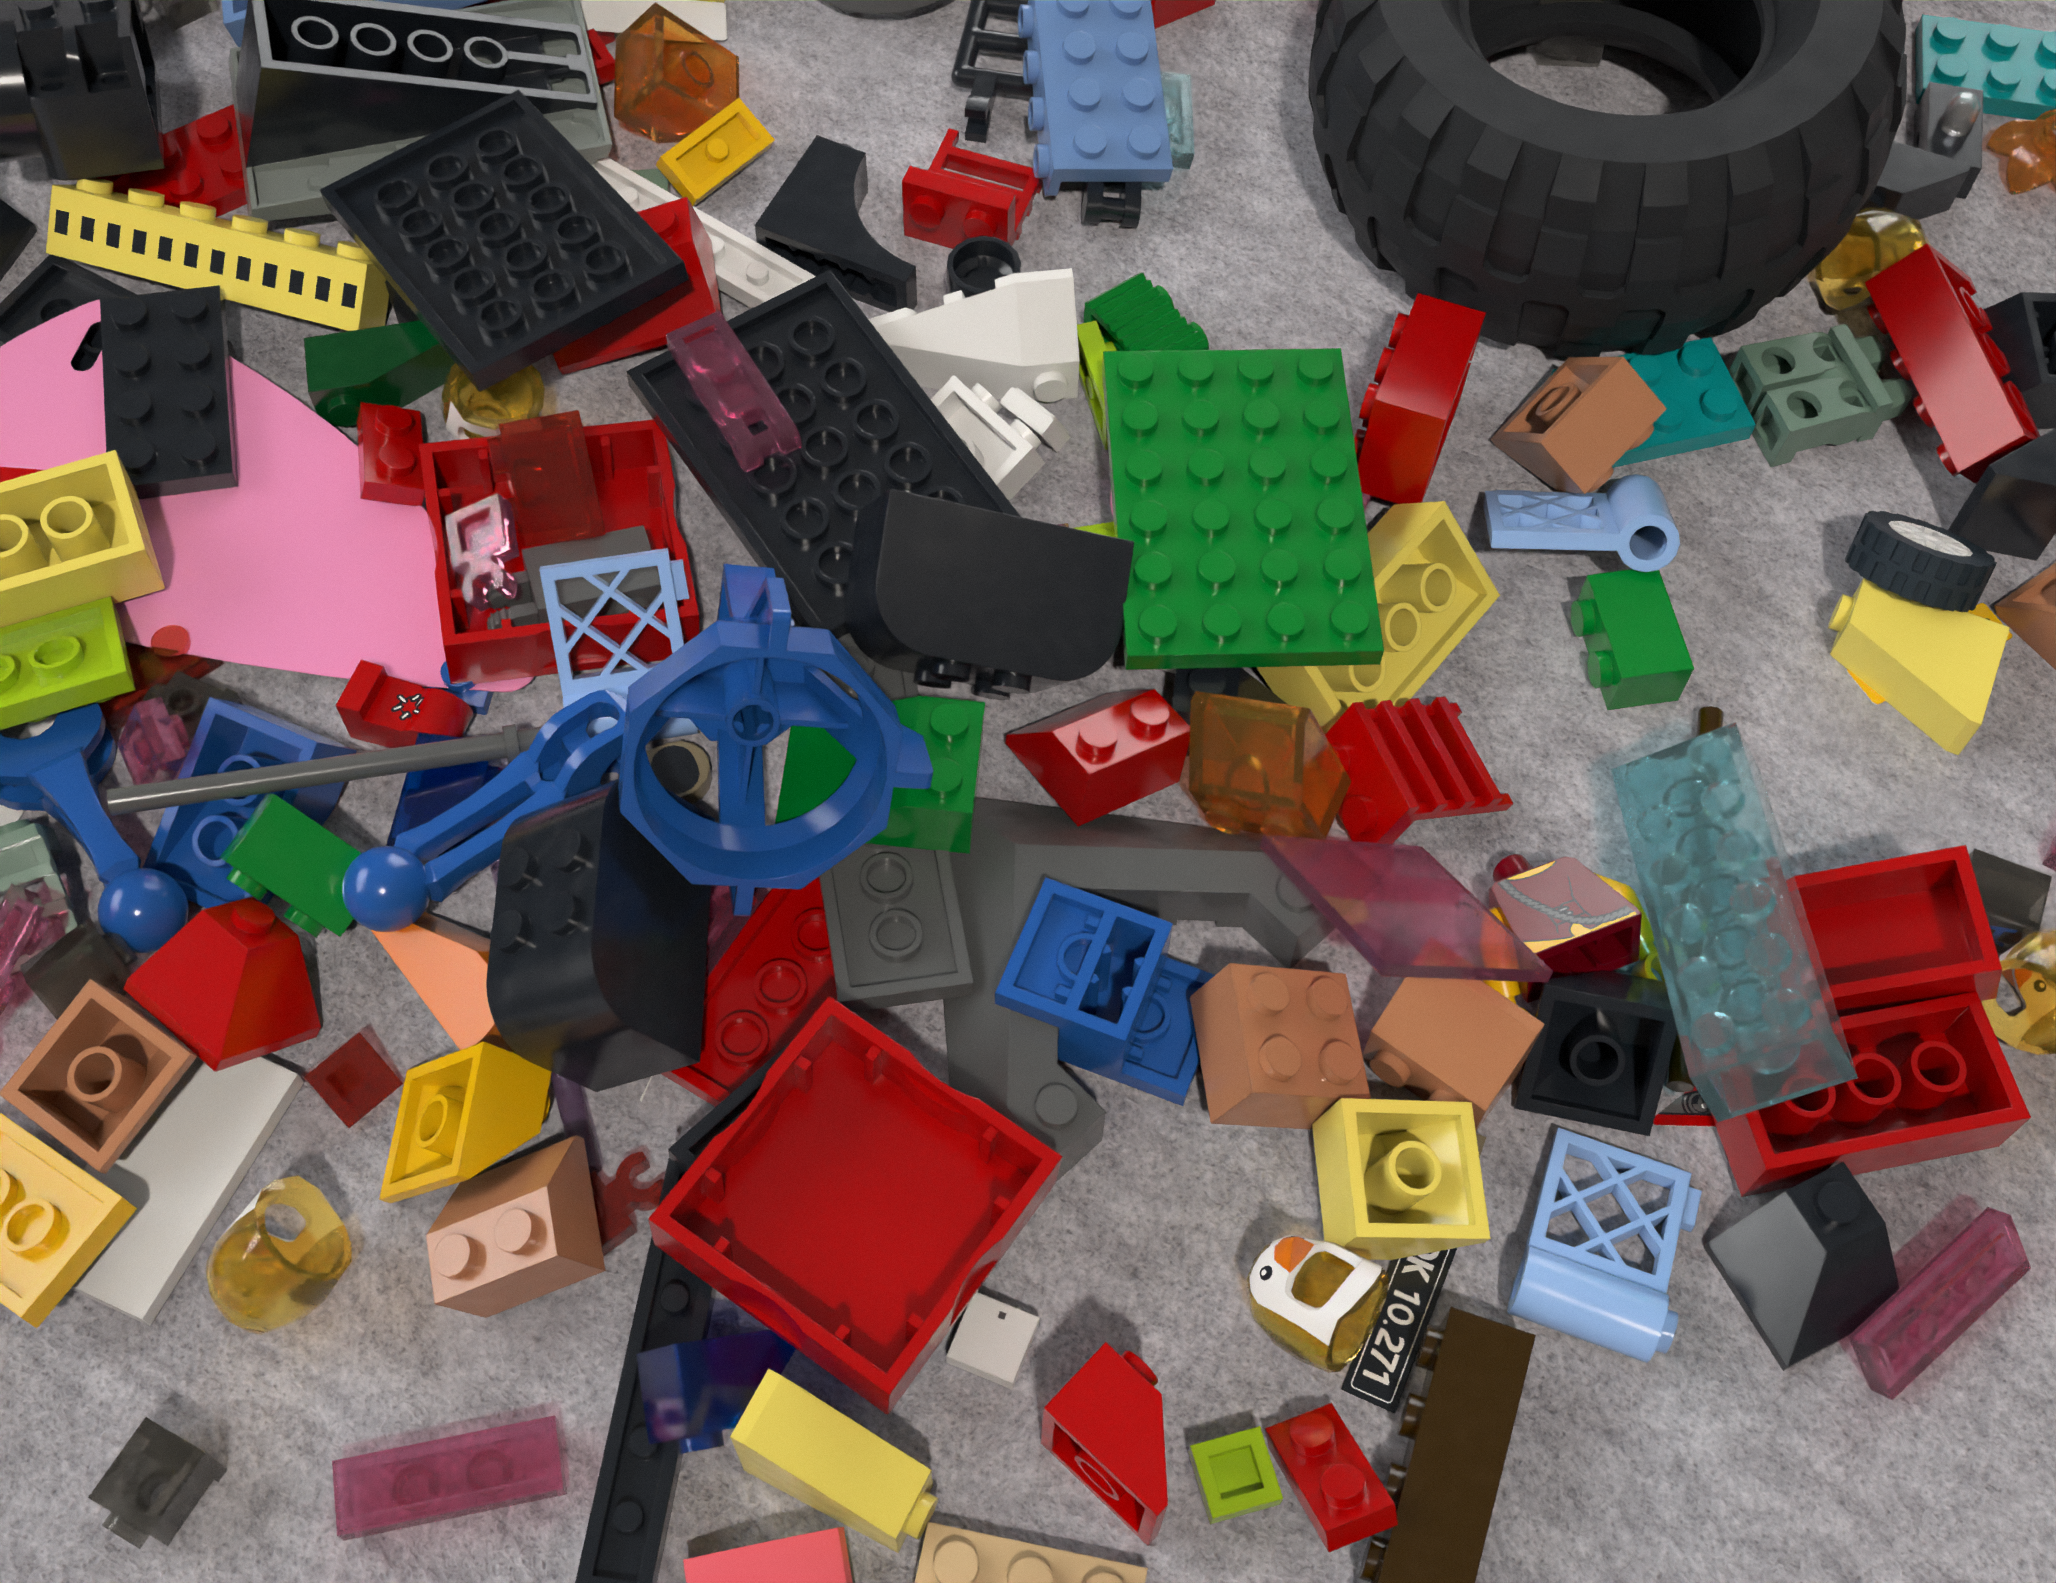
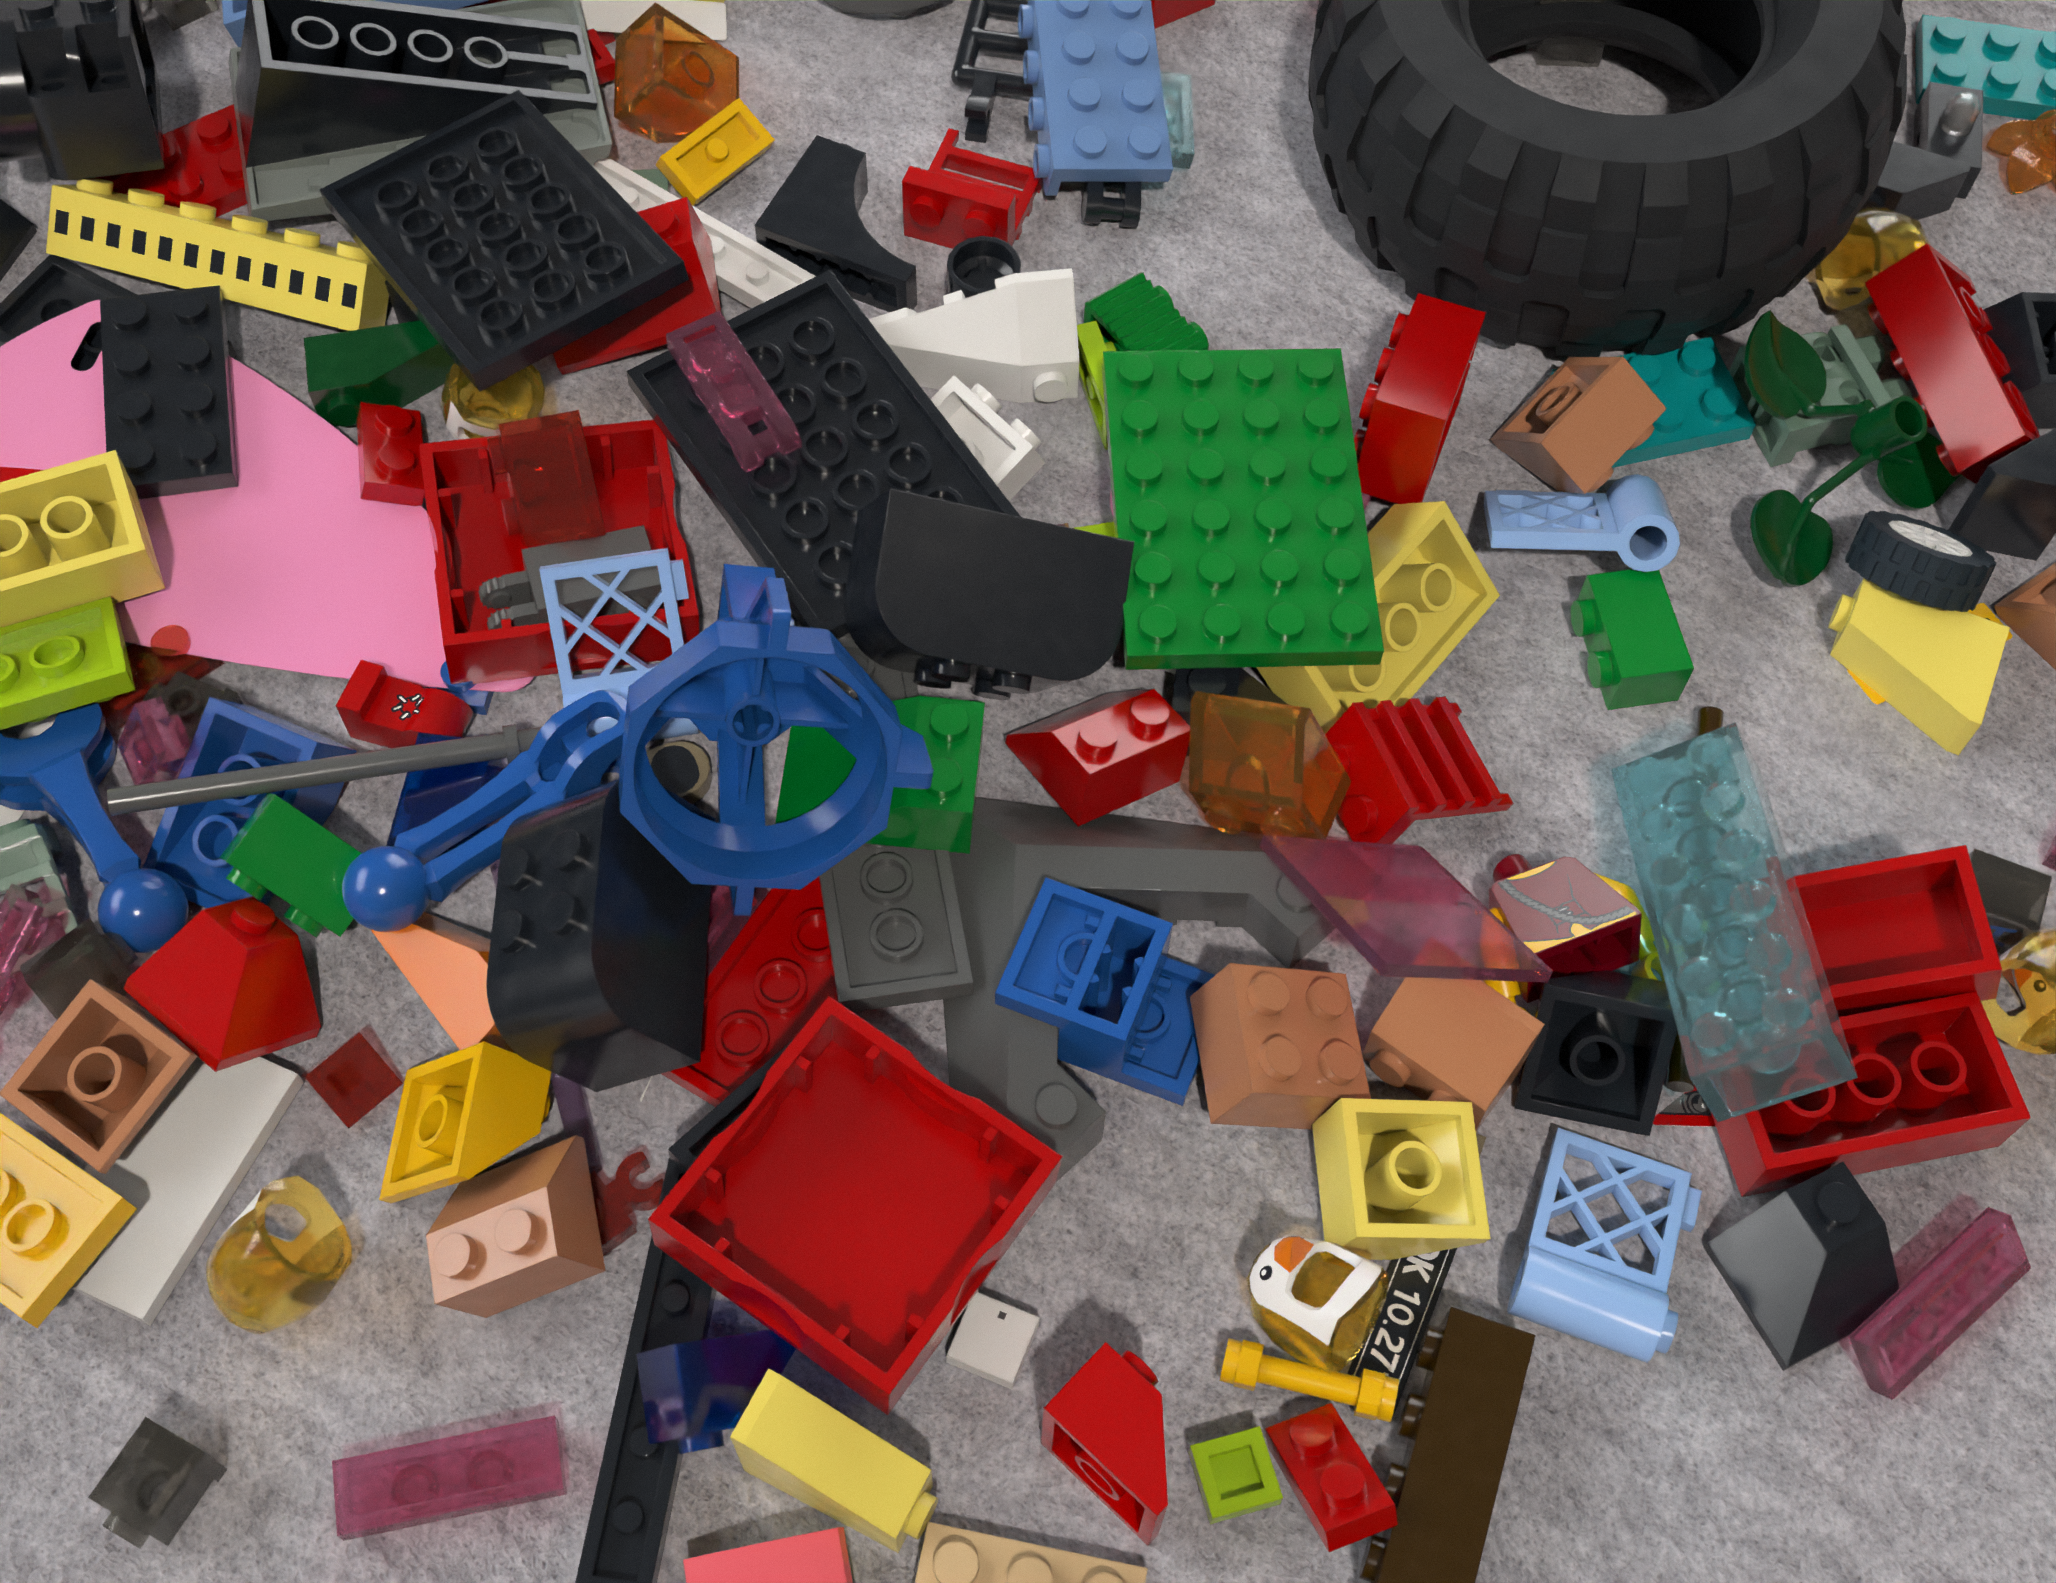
(479, 544): clear pink plate -> none
(1036, 418): white tile -> none
(1371, 1394): none -> yellow bar
(1791, 377): none -> dark green plant

